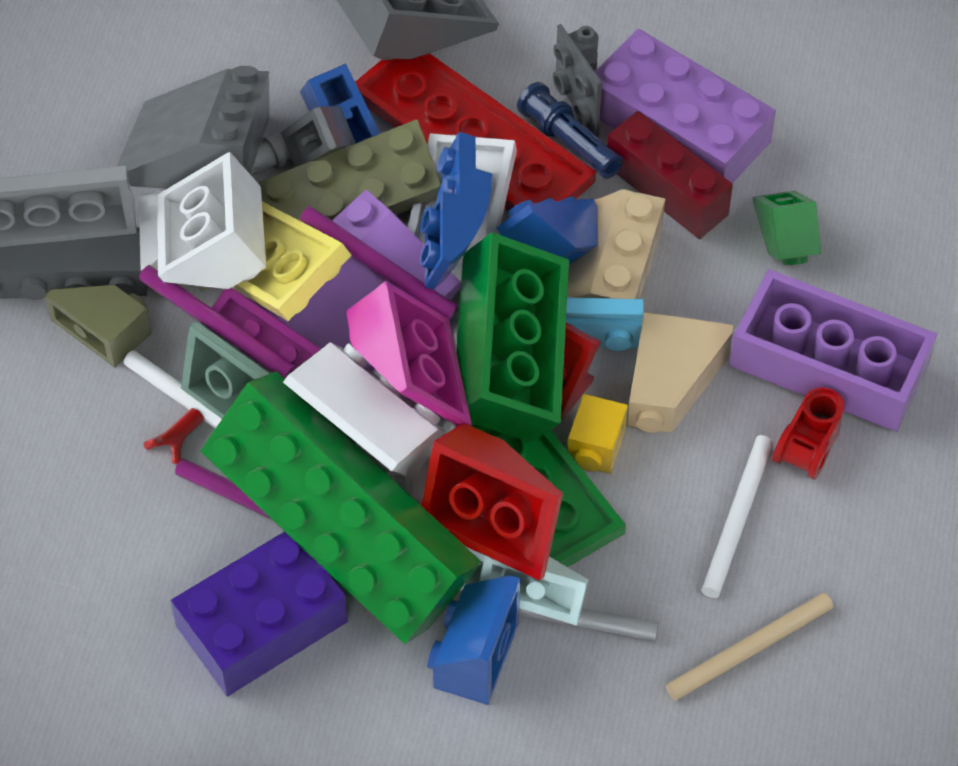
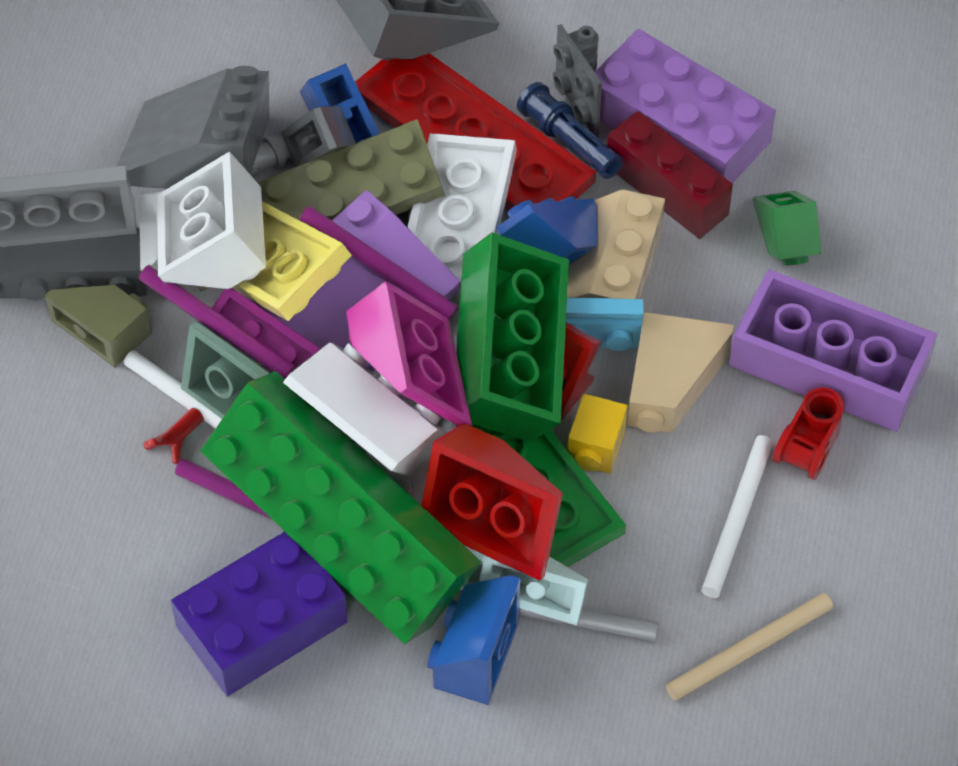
(458, 210): blue slope -> none

